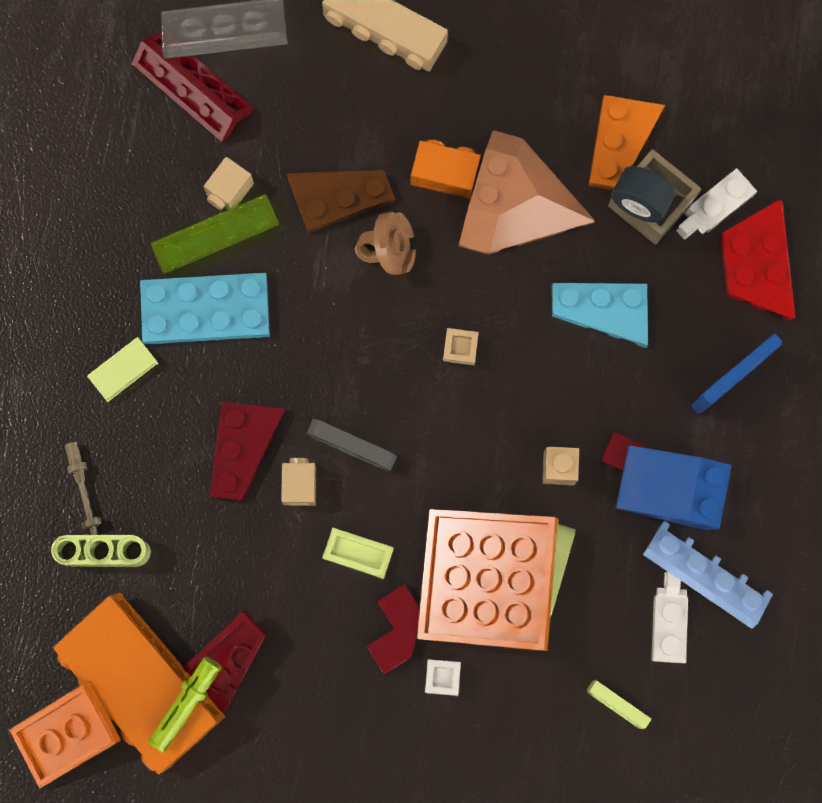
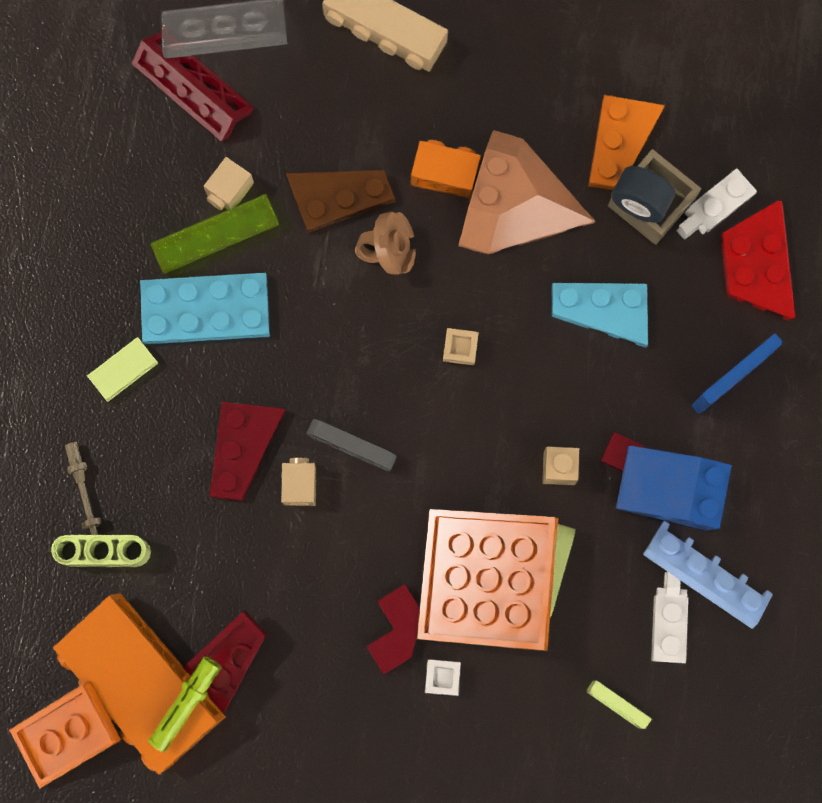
(358, 553): yellowish green tile -> none

